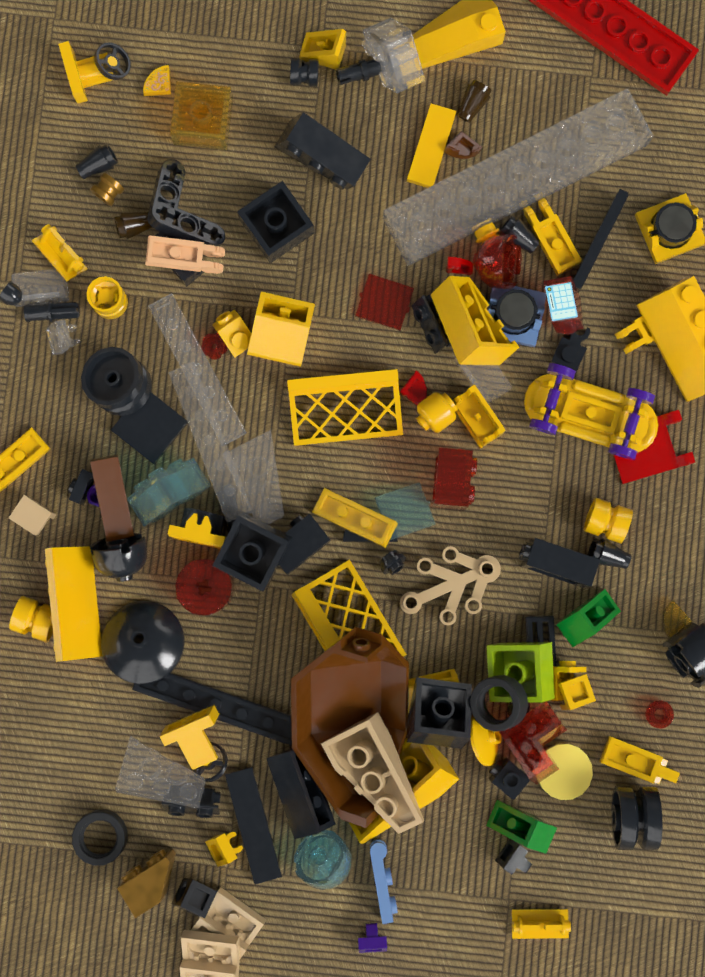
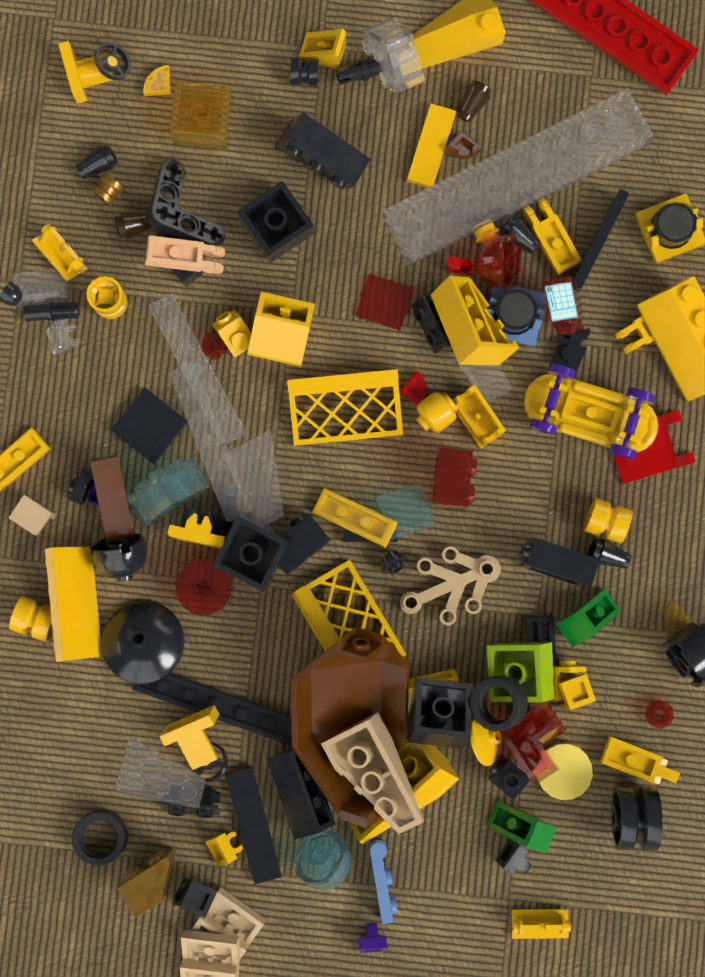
(116, 381): black wheel -> none

